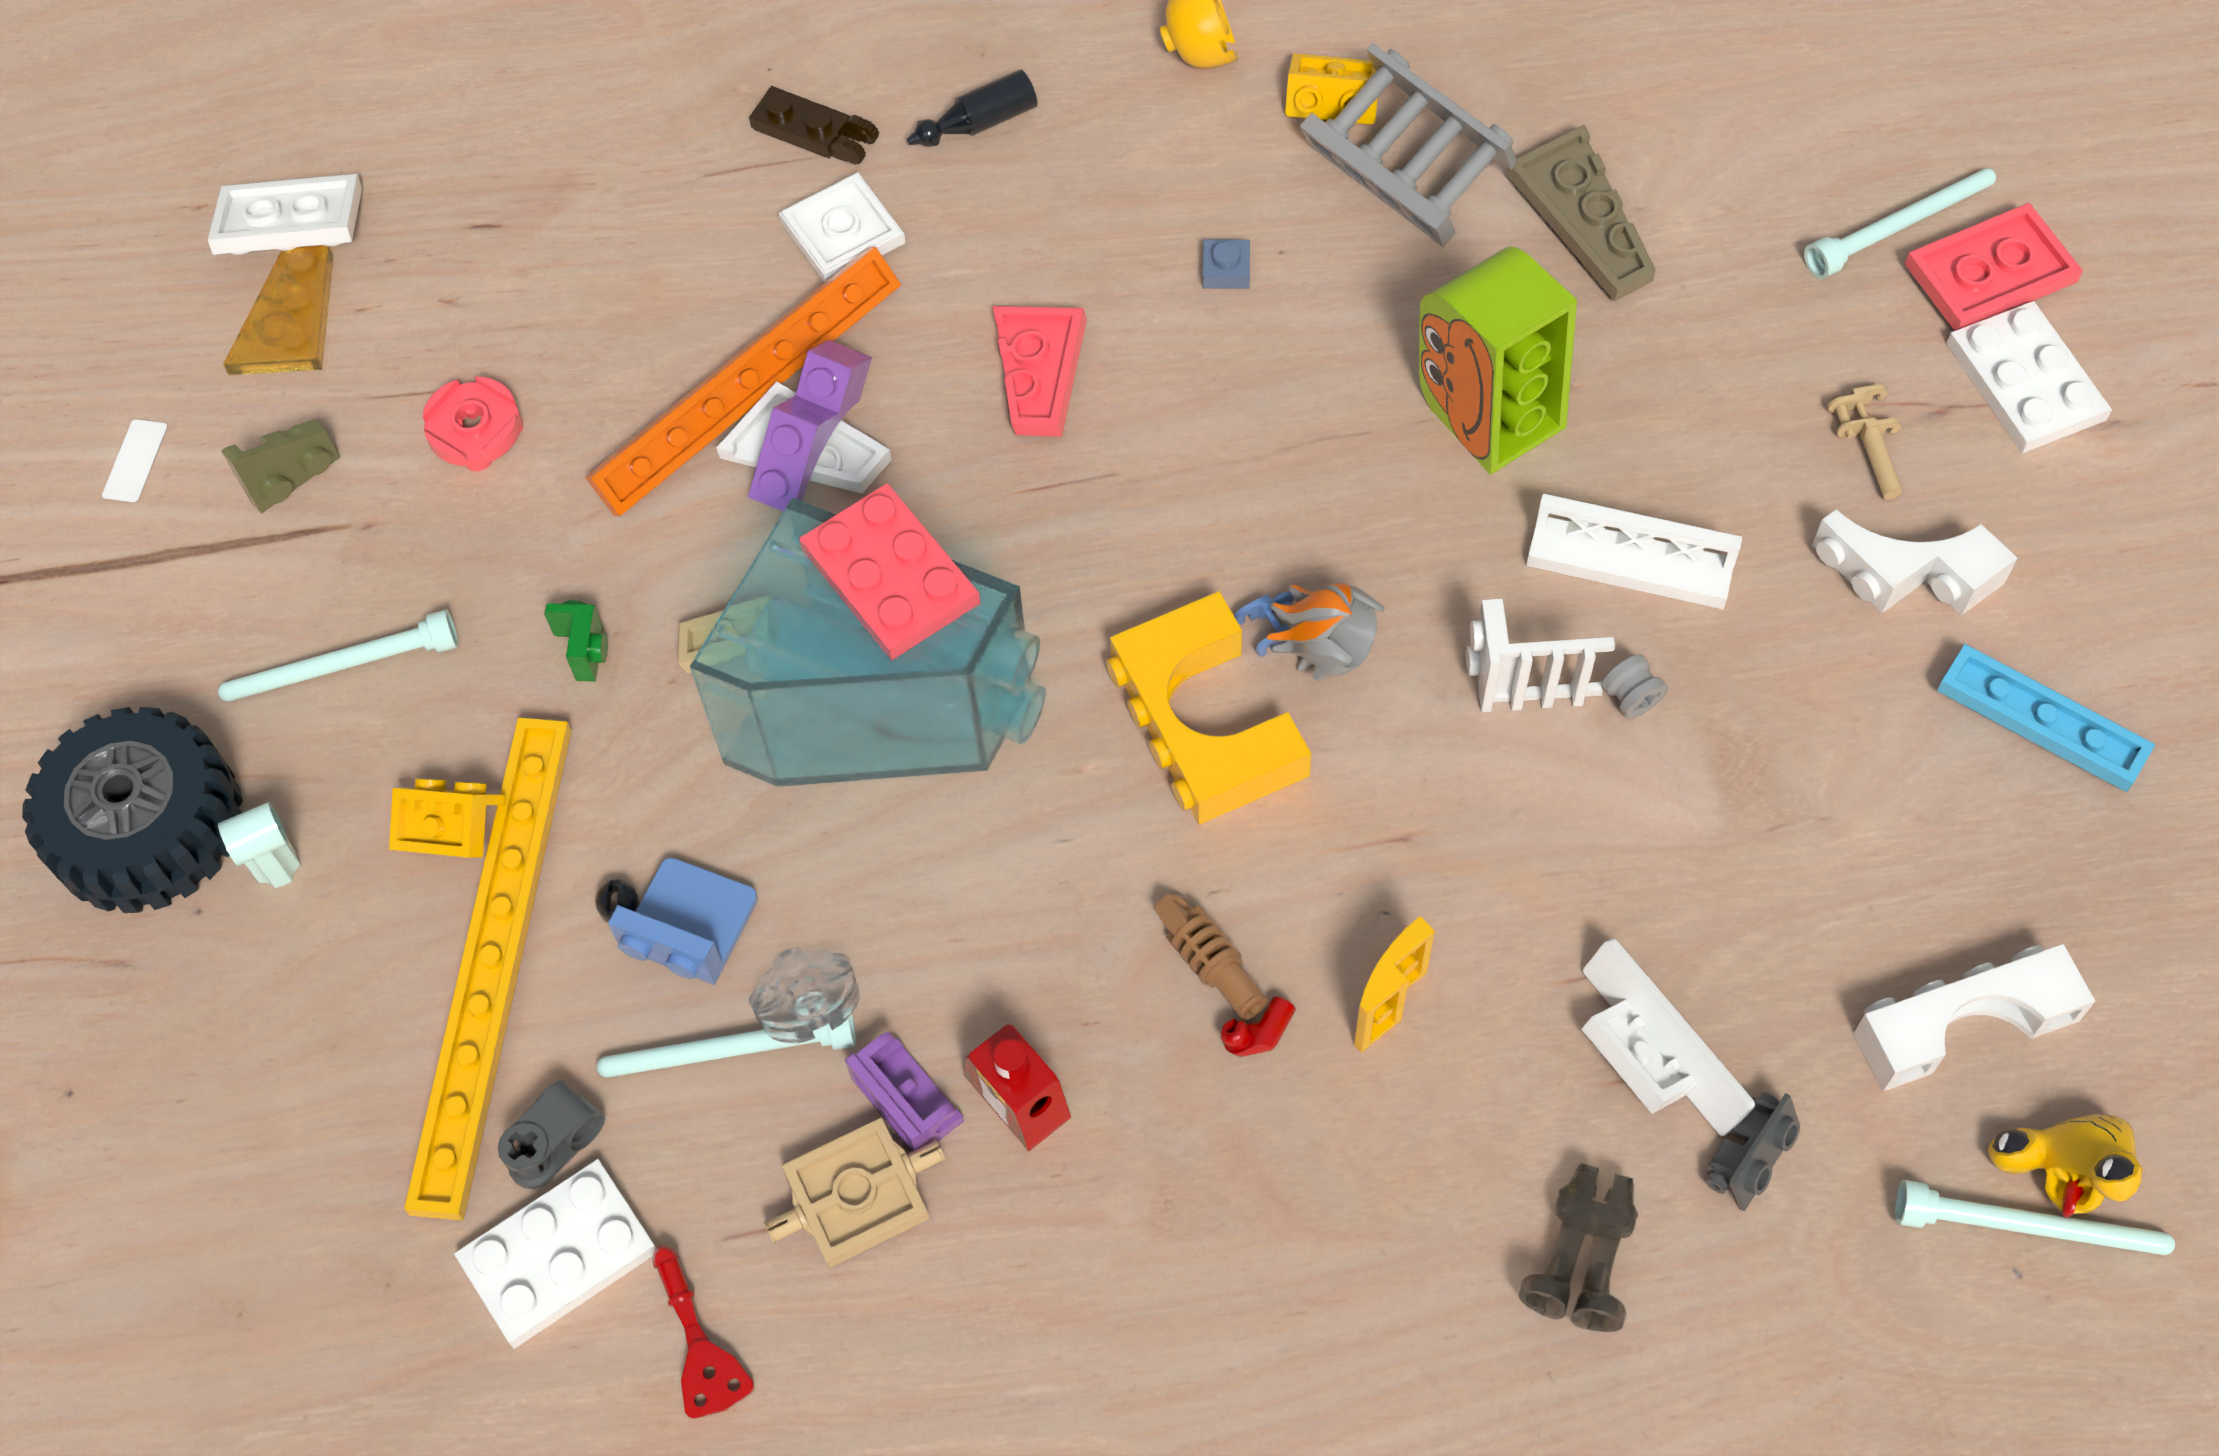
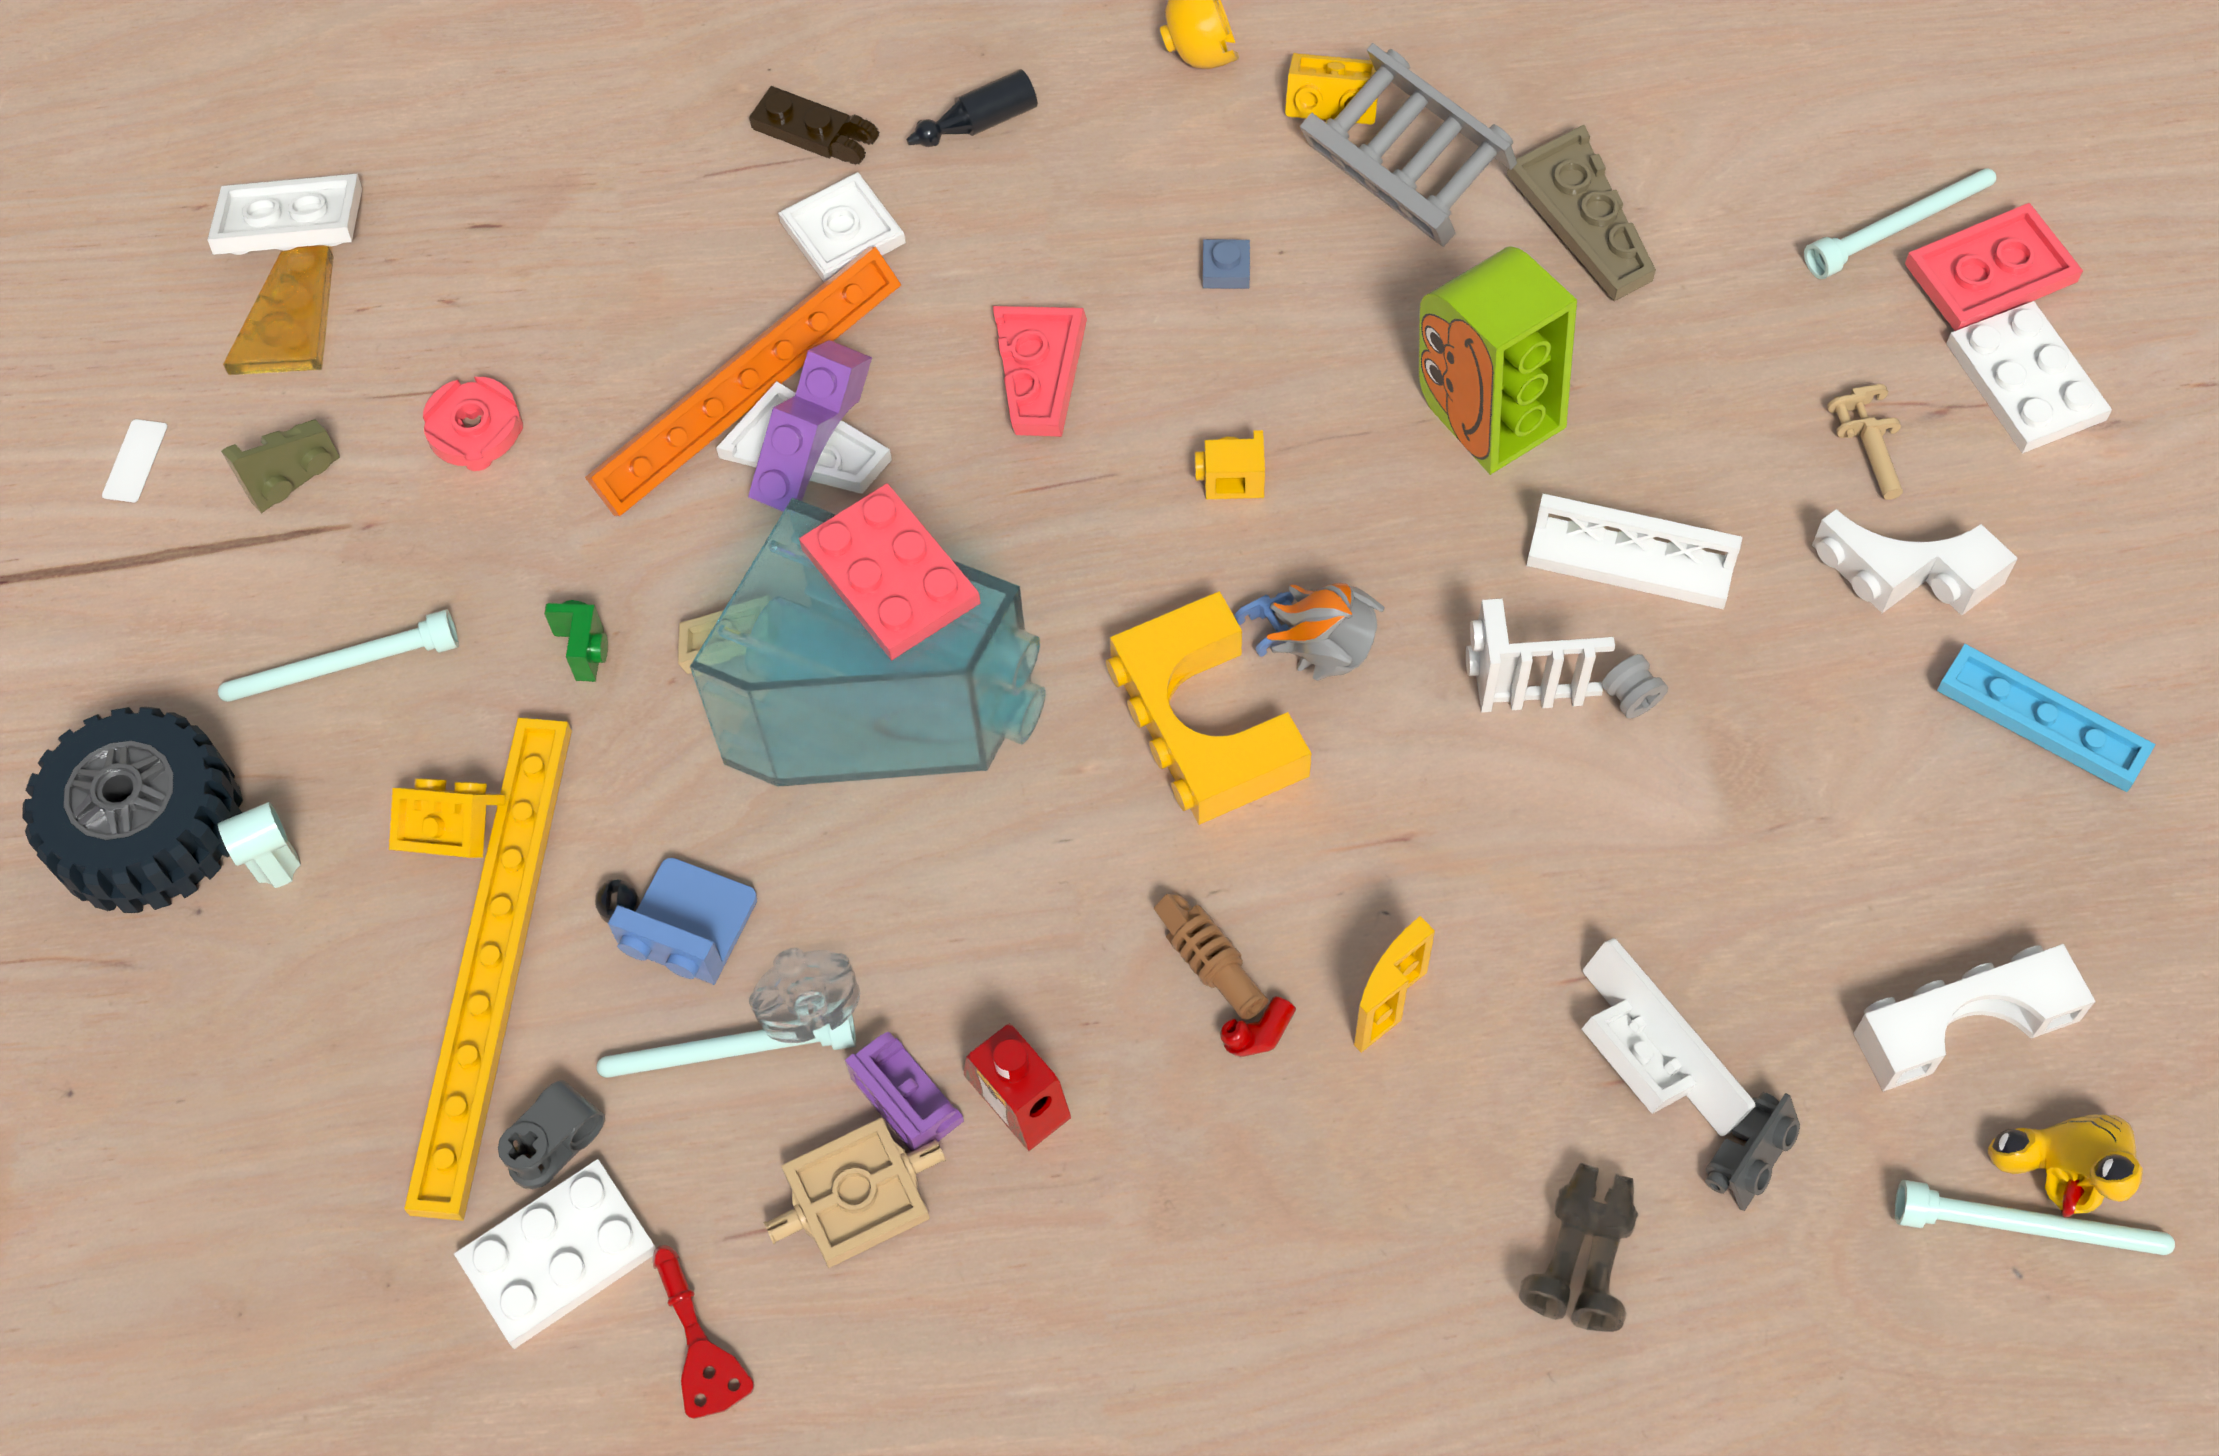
(1232, 467): none -> yellow brick

